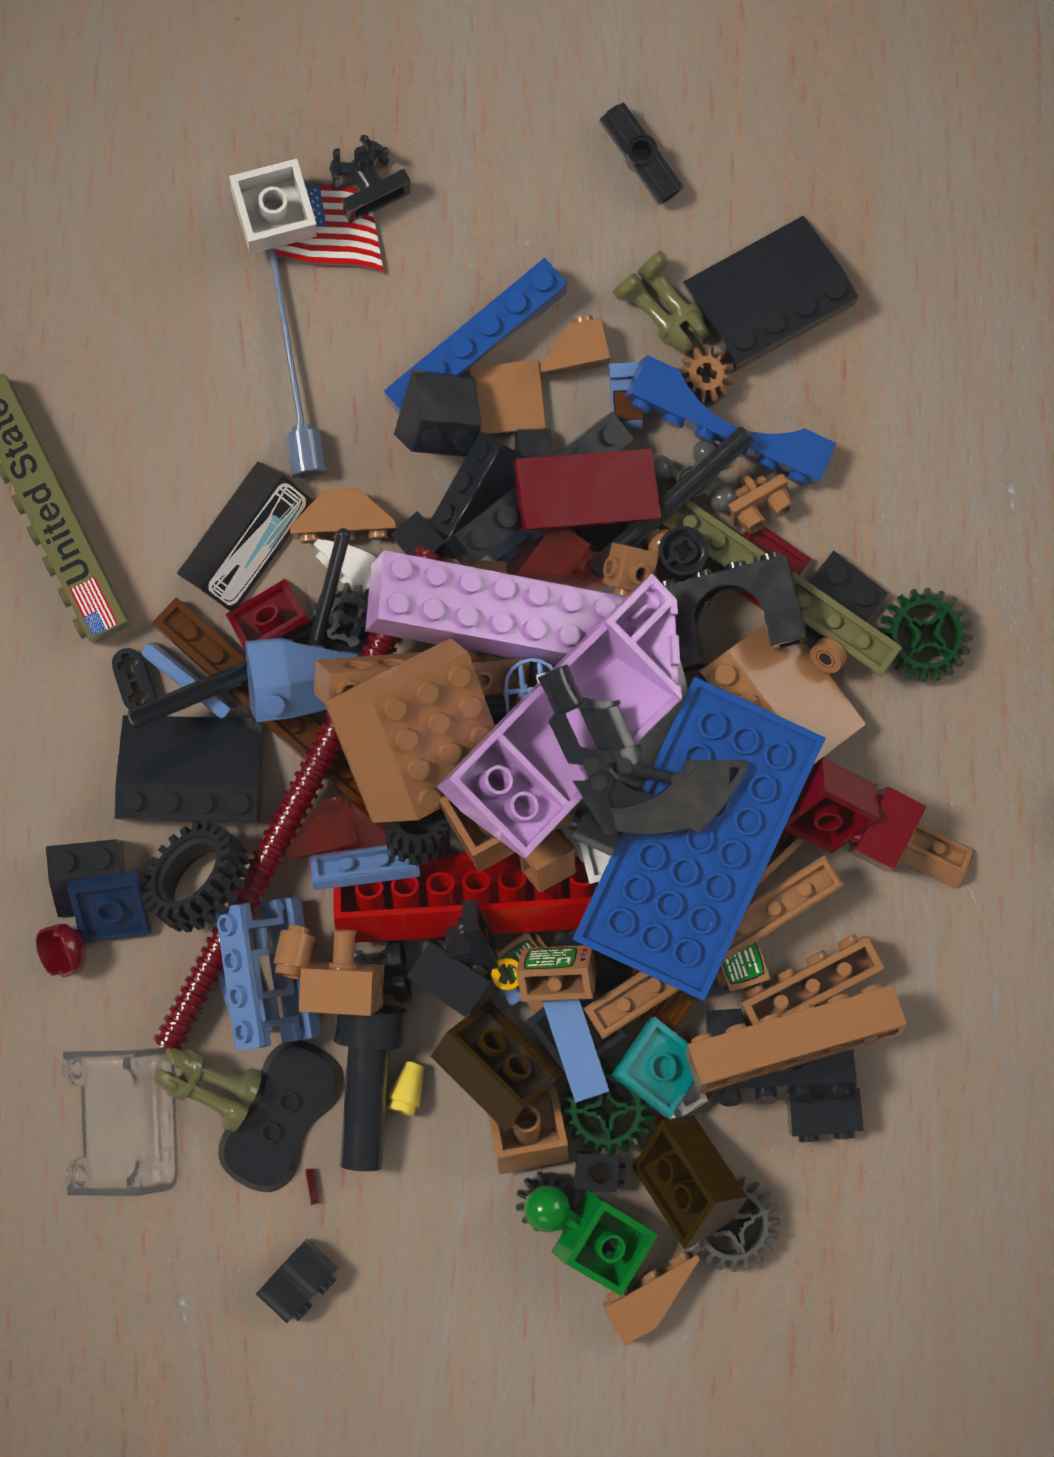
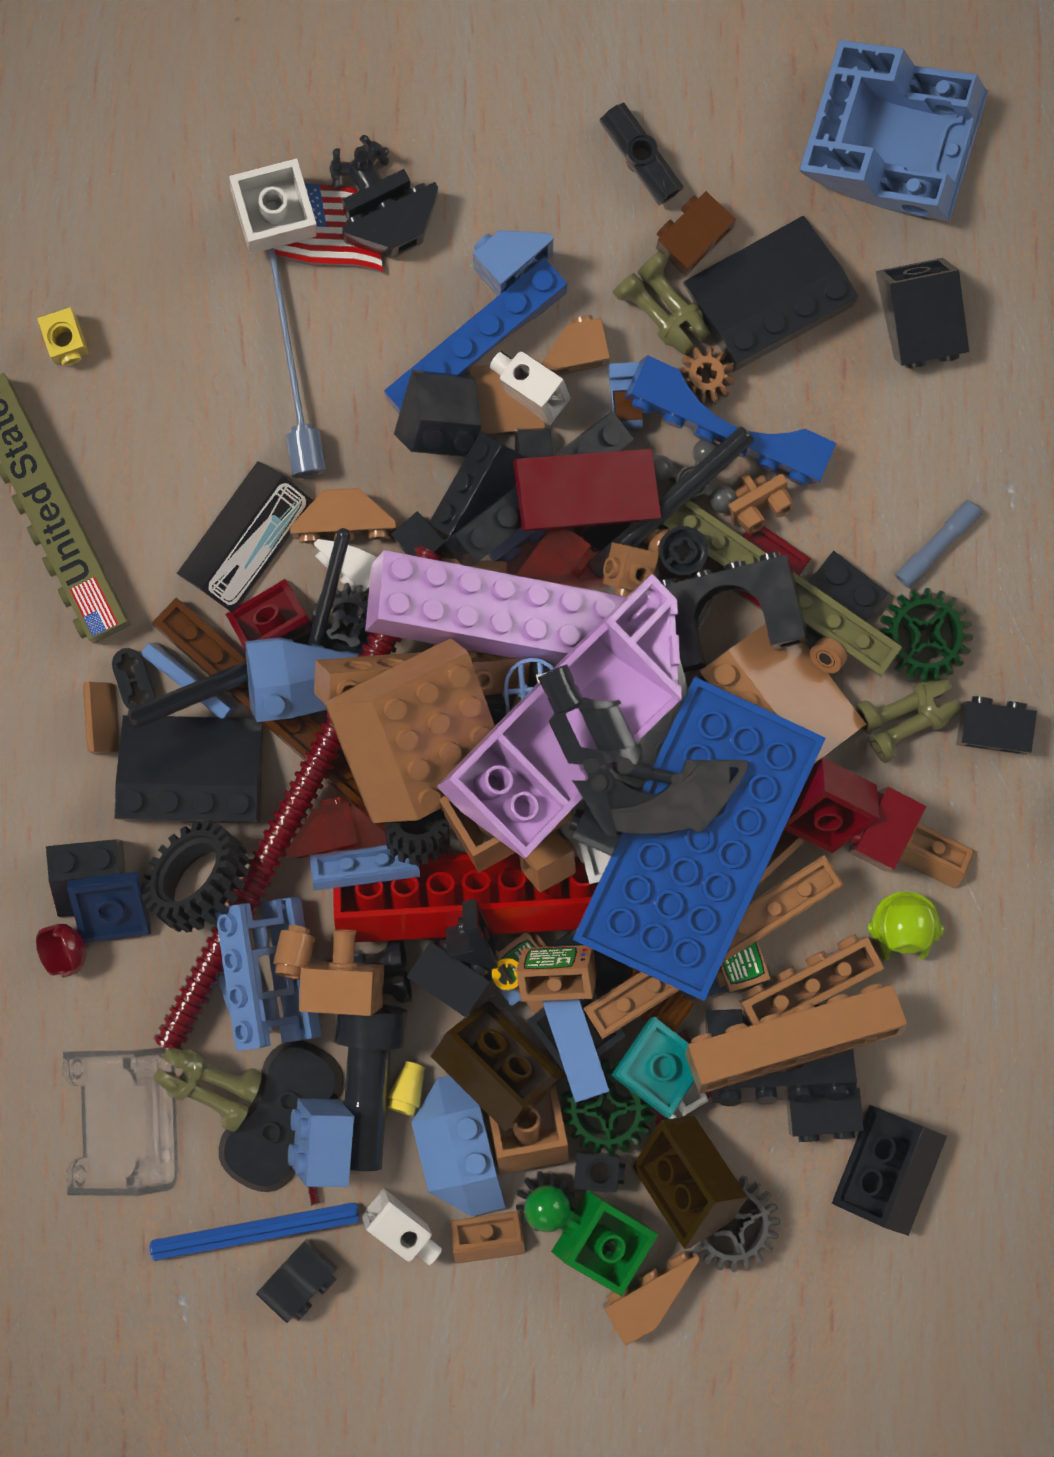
(57, 323): none -> light yellow brick
(101, 717): none -> medium nougat slope
(254, 1231): none -> blue axle
(321, 1142): none -> medium blue brick
(390, 1219): none -> white torso
(395, 224): none -> black slope
(457, 1150): none -> medium blue wedge
(487, 1237): none -> medium nougat slope
(509, 255): none -> medium blue slope
(532, 385): none -> white torso
(694, 232): none -> reddish brown brick
(889, 1170): none -> black slope
(894, 130): none -> medium blue slope
(905, 925): none -> lime helmet
(920, 700): none -> olive piece
(924, 312): none -> black slope
(953, 528): none -> sand blue piece
(996, 726): none -> black brick

